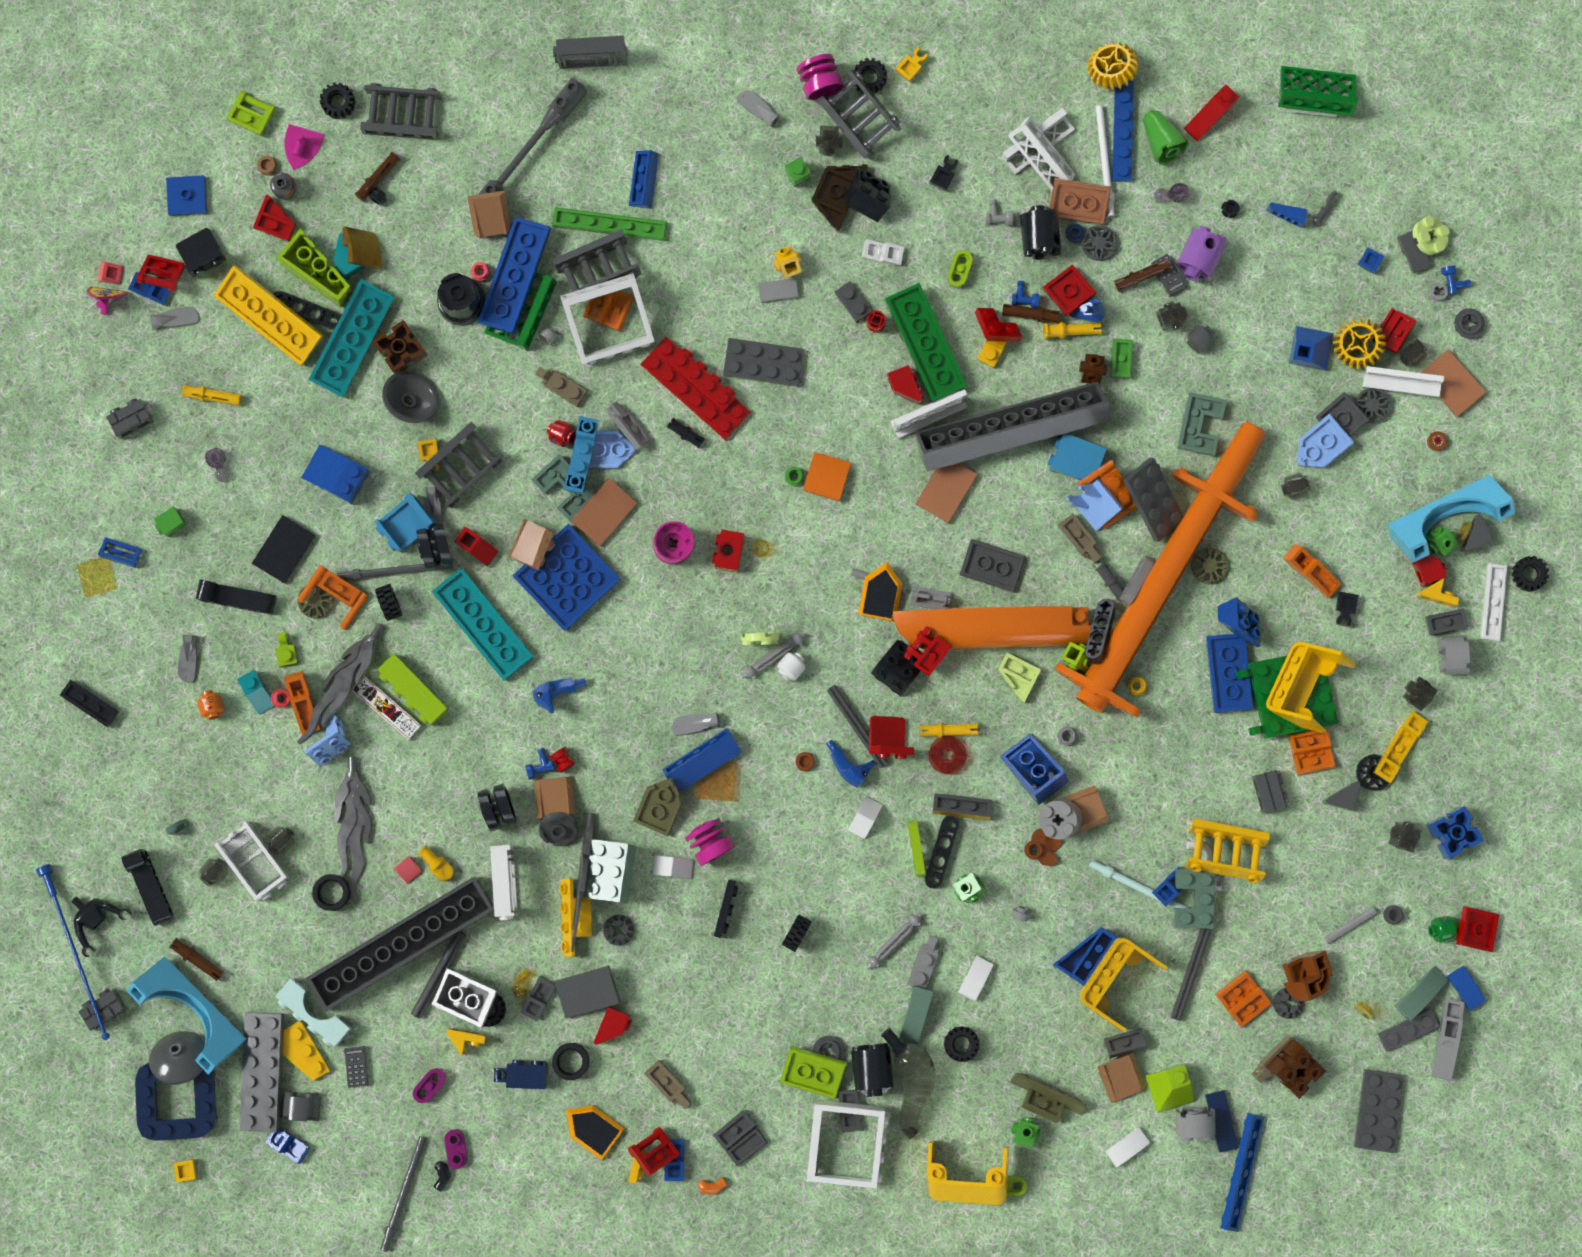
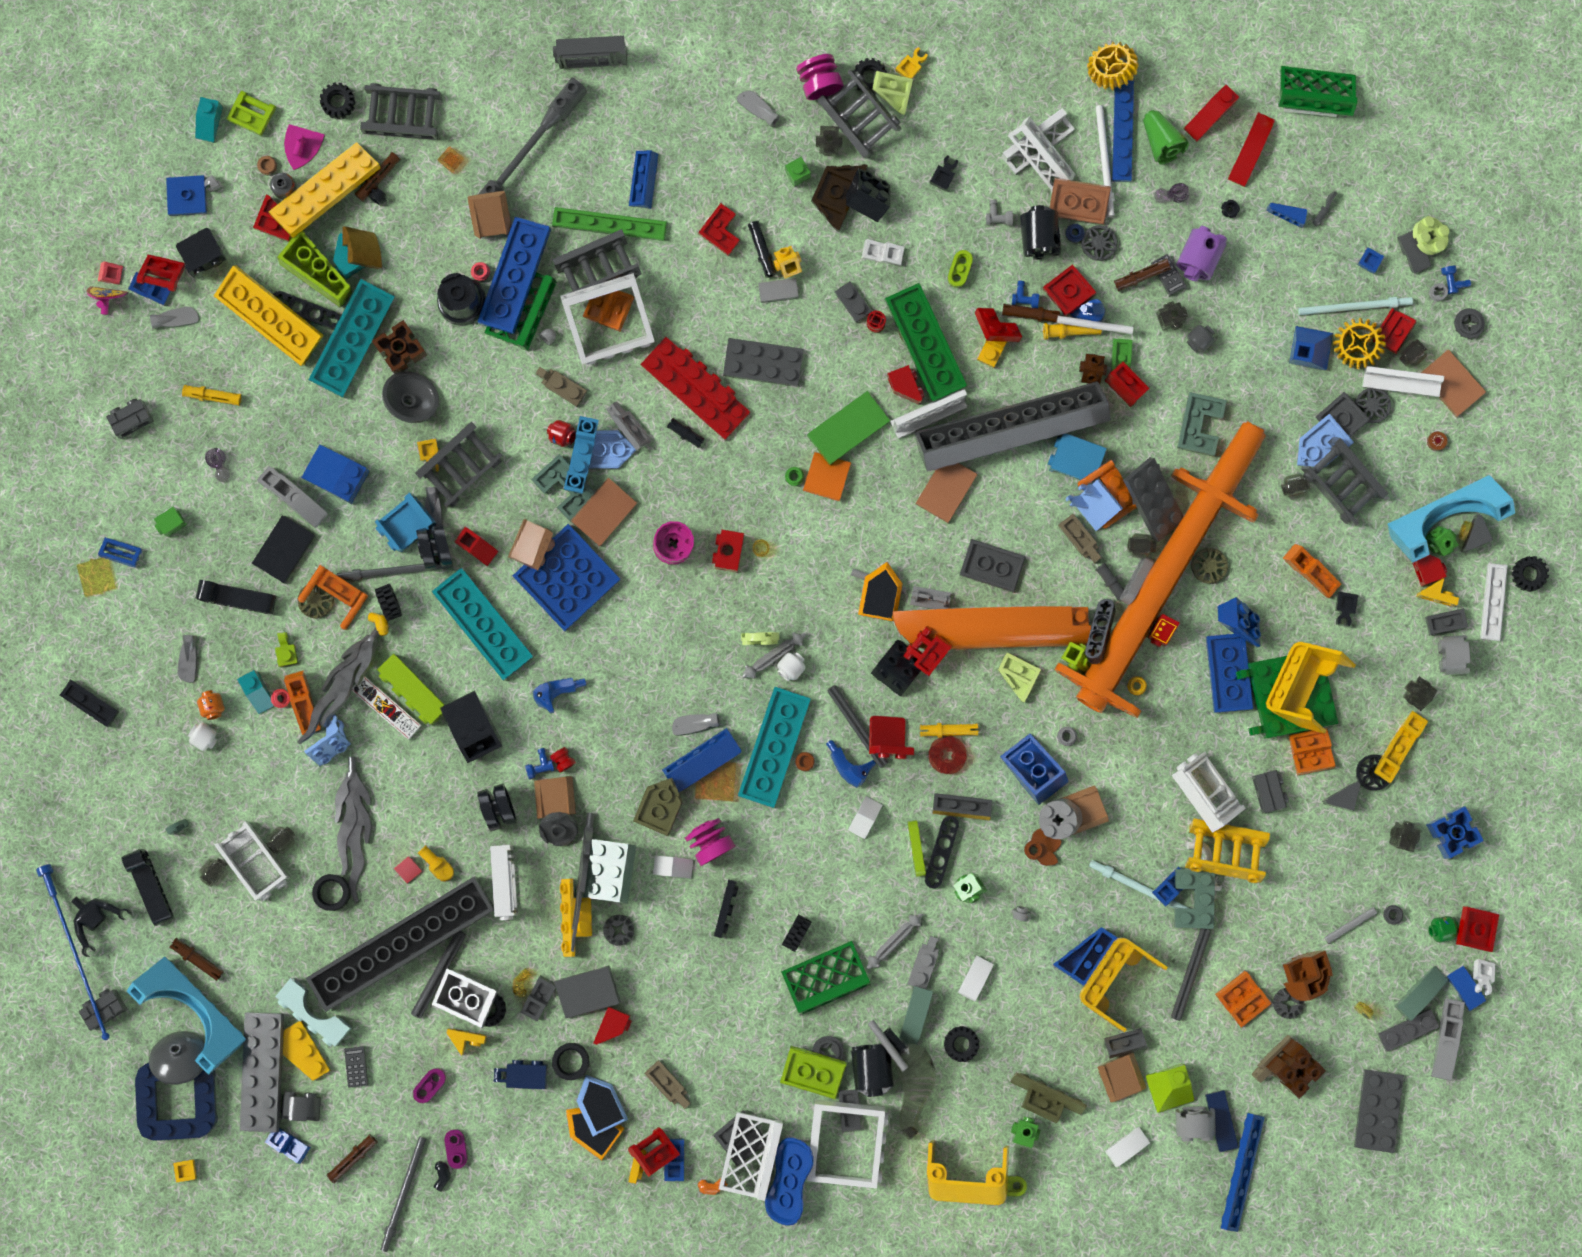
(202, 736): none -> white head
(207, 119): none -> teal slope
(213, 183): none -> light grey hinge
(292, 496): none -> light grey slope
(324, 189): none -> yellow plate
(335, 1174): none -> reddish brown pin
(380, 623): none -> yellow arm
(450, 159): none -> clear orange tile
(471, 727): none -> black slope
(600, 1105): none -> black tile
(715, 230): none -> red plate
(764, 256): none -> black pin
(766, 1162): none -> white fence
(774, 747): none -> teal plate
(785, 1196): none -> blue plate
(833, 993): none -> green fence
(848, 428): none -> bright green tile
(888, 1046): none -> light grey bar
(893, 89): none -> yellowish green wing
(1095, 324): none -> white bar
(1126, 384): none -> red panel
(1141, 545): none -> clear smoke head
(1162, 630): none -> red slope
(1207, 791): none -> white door
(1251, 149): none -> red slope
(1362, 476): none -> dark grey fence
(1391, 302): none -> light aqua bar
(1485, 974): none -> white plate

